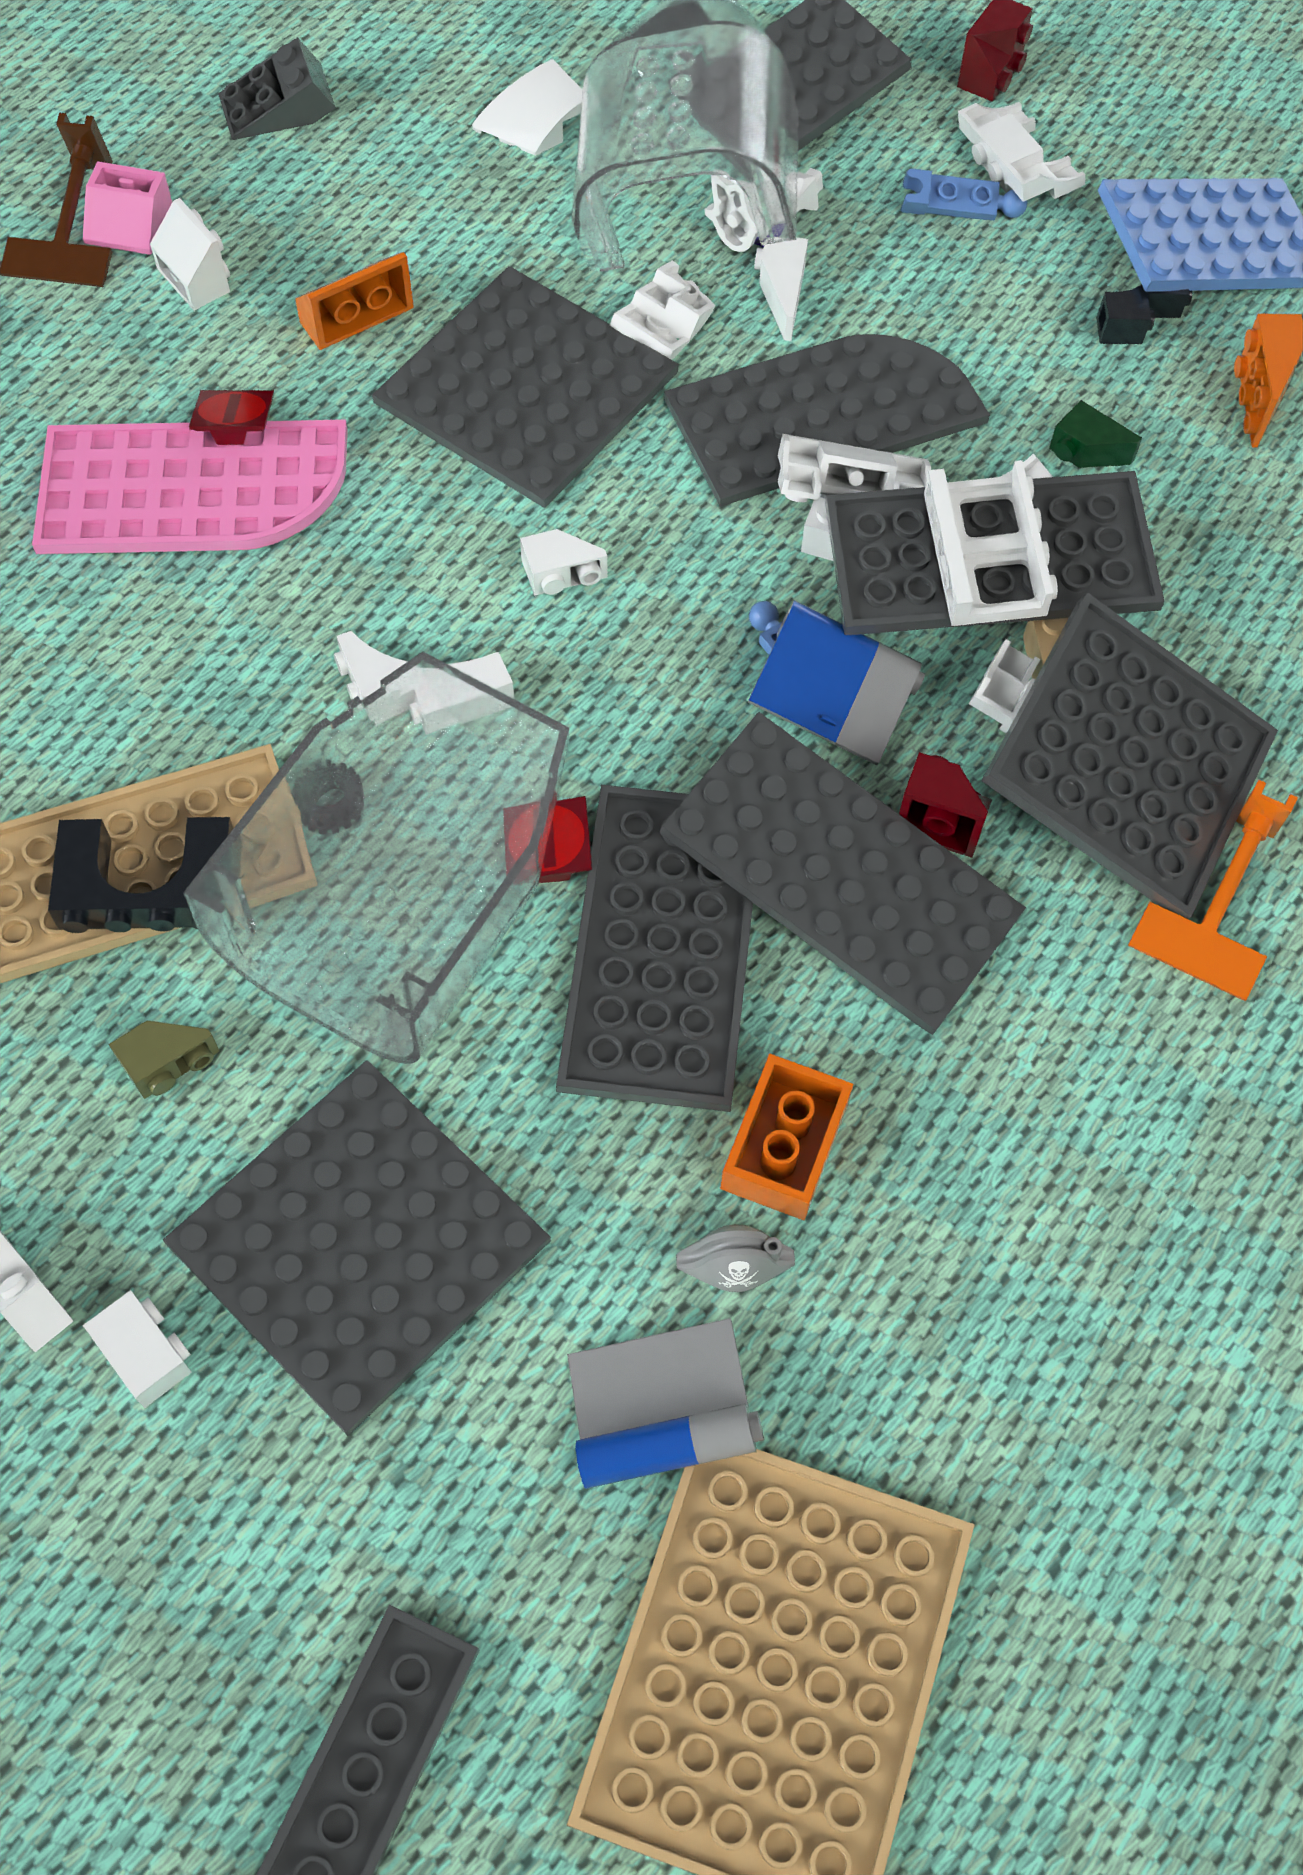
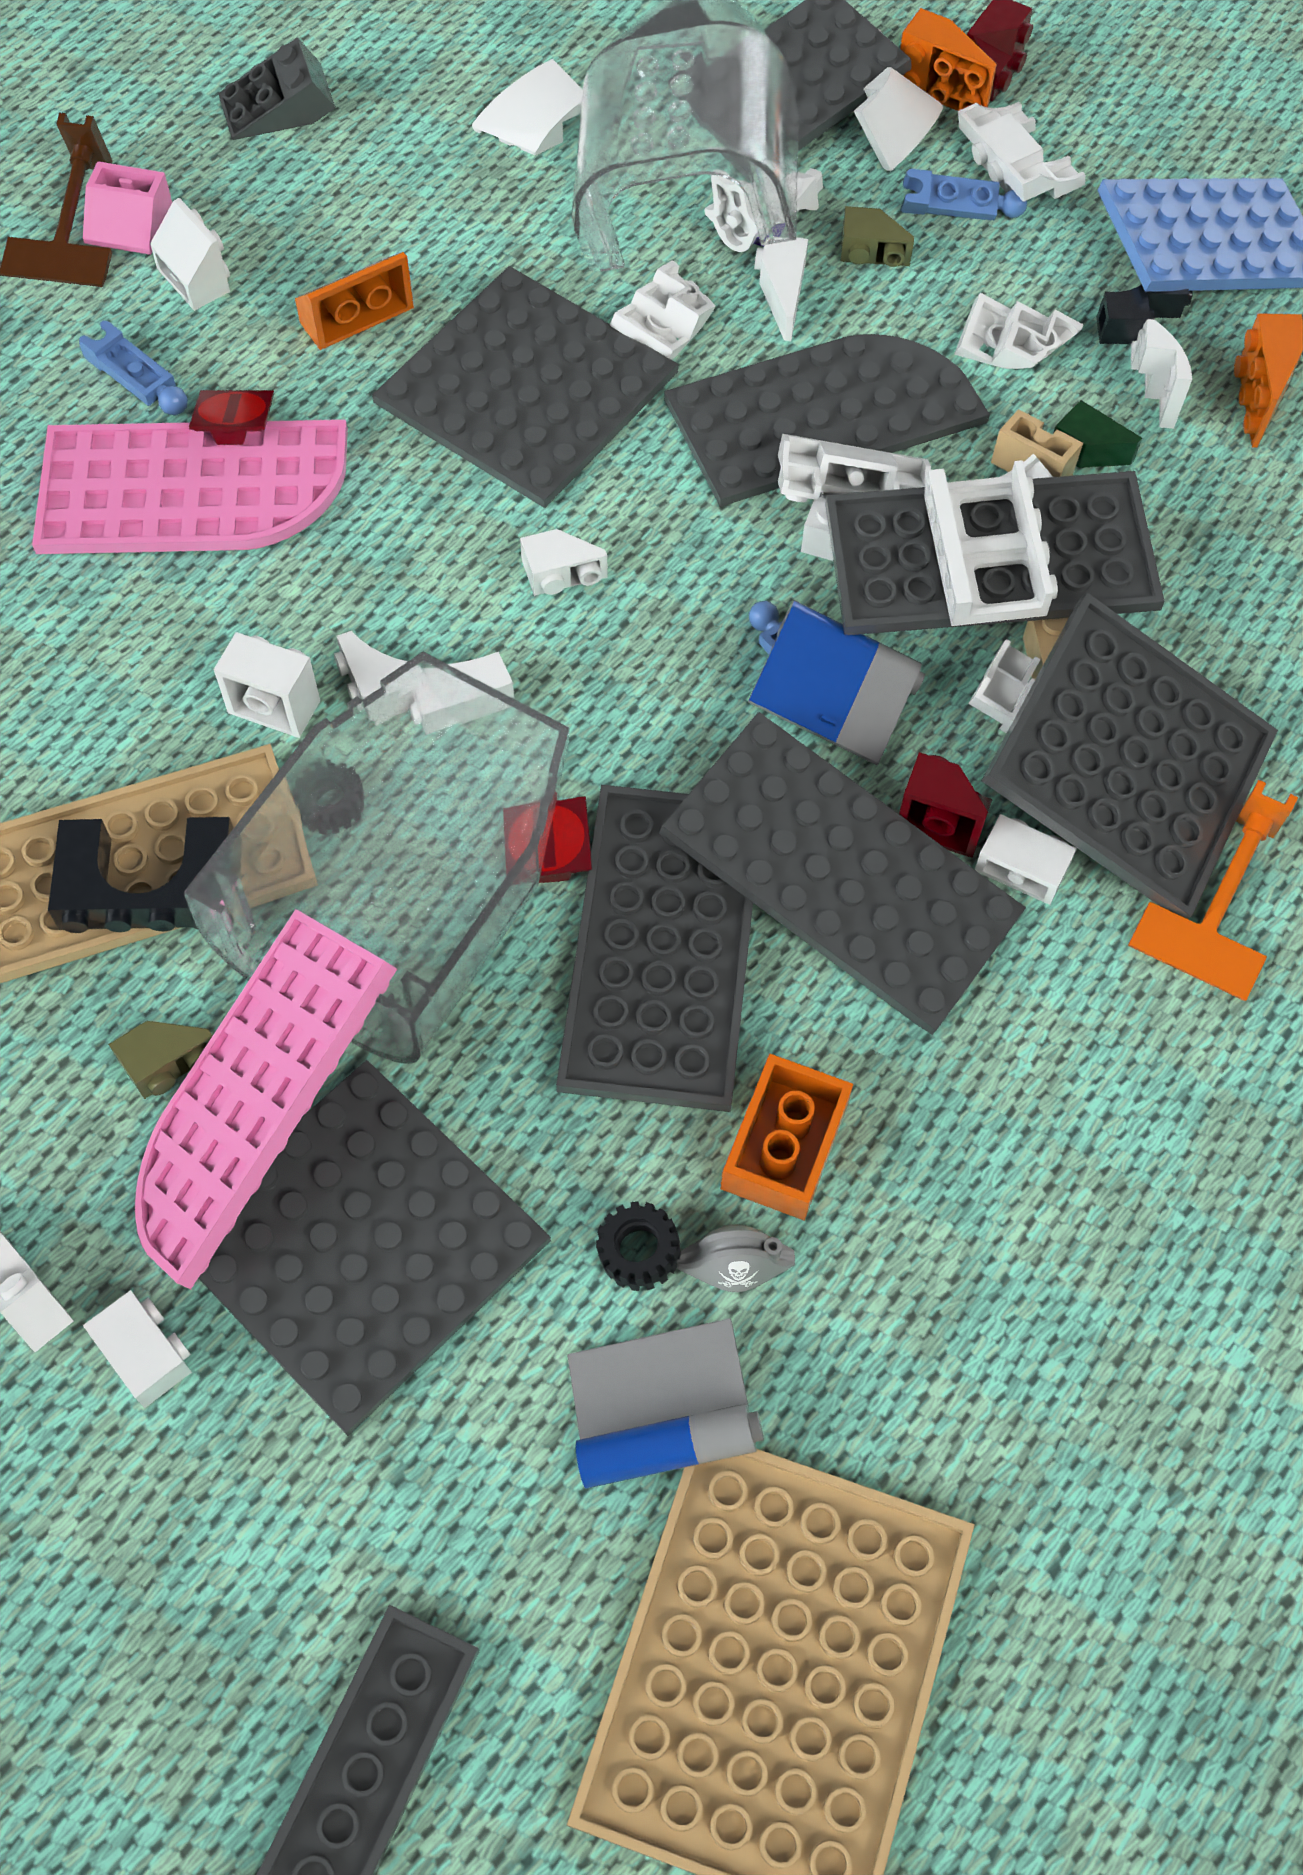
(133, 370): none -> medium blue plate
(251, 1091): none -> bright pink plate
(267, 684): none -> white brick
(629, 1221): none -> black tyre
(874, 238): none -> olive slope
(896, 116): none -> white slope
(947, 62): none -> orange slope
(1017, 334): none -> white slope
(1024, 436): none -> tan brick
(1025, 858): none -> white brick
(1165, 370): none -> white slope

